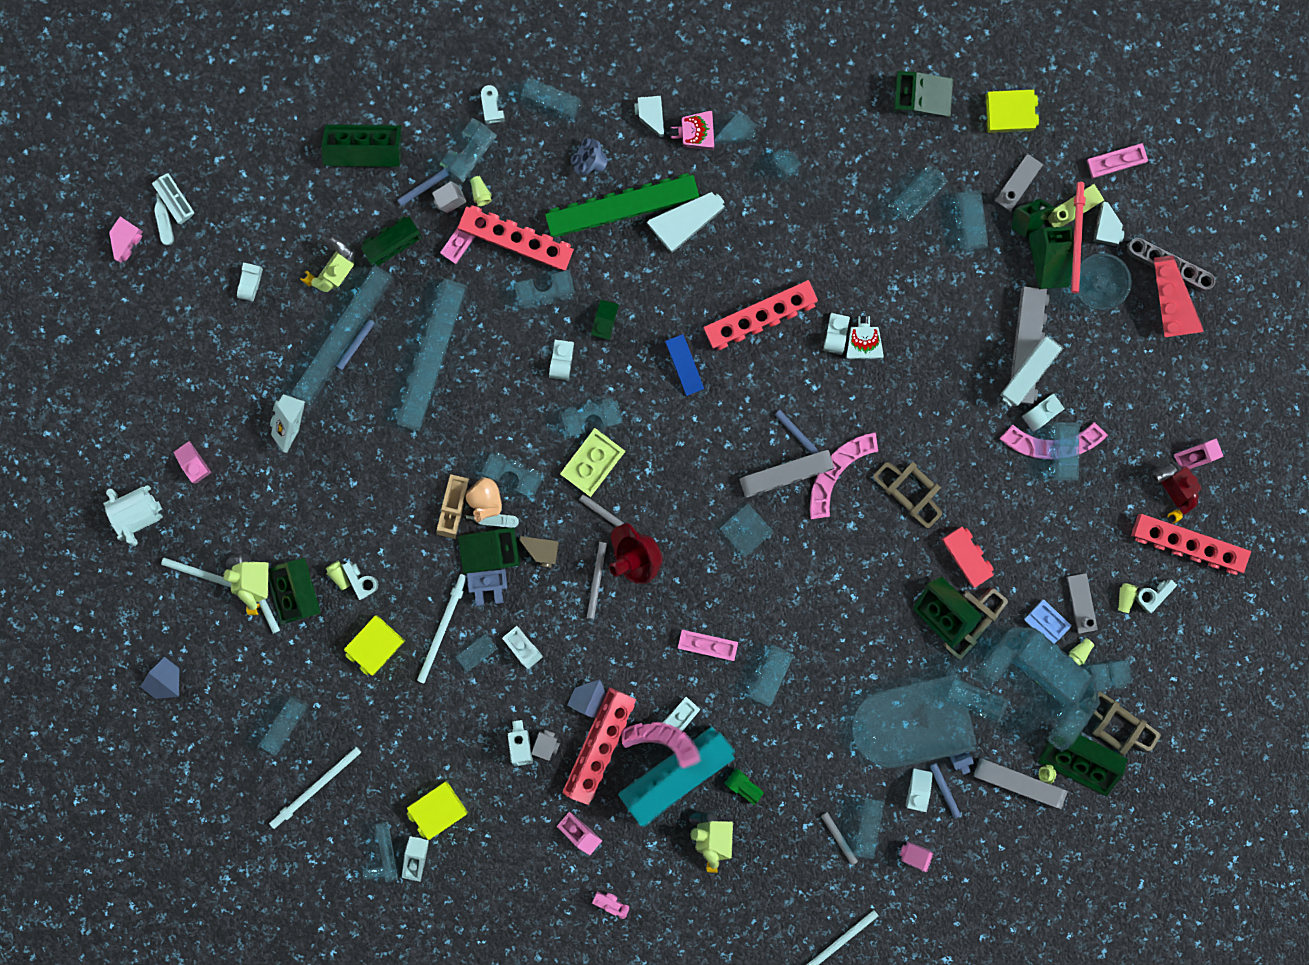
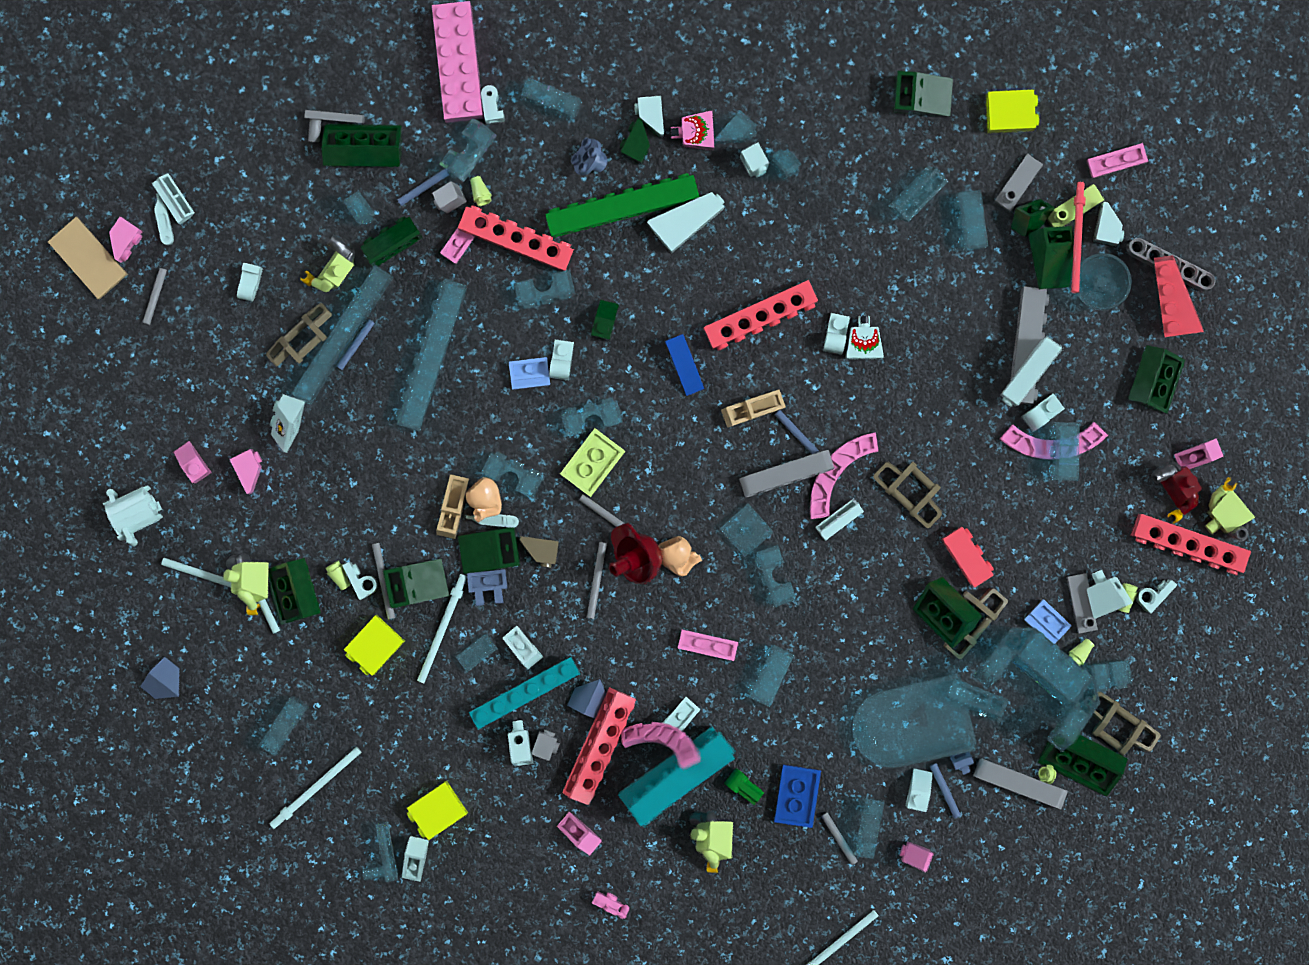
(87, 258): none -> tan tile
(154, 296): none -> light grey bar
(248, 469): none -> bright pink slope
(284, 341): none -> dark tan bar
(315, 121): none -> light grey piece
(359, 208): none -> clear light blue slope
(380, 568): none -> light grey bar
(416, 583): none -> dark green slope
(457, 61): none -> bright pink brick
(524, 692): none -> teal brick
(529, 373): none -> light blue plate
(637, 144): none -> dark green slope
(678, 555): none -> light nougat piece
(753, 408): none -> tan slope
(754, 160): none -> light aqua brick
(768, 560): none -> clear light blue arch
(797, 796): none -> blue plate
(839, 519): none -> light aqua piece
(1106, 595): none -> light aqua torso
(1156, 379): none -> dark green slope
(1228, 512): none -> yellowish green torso

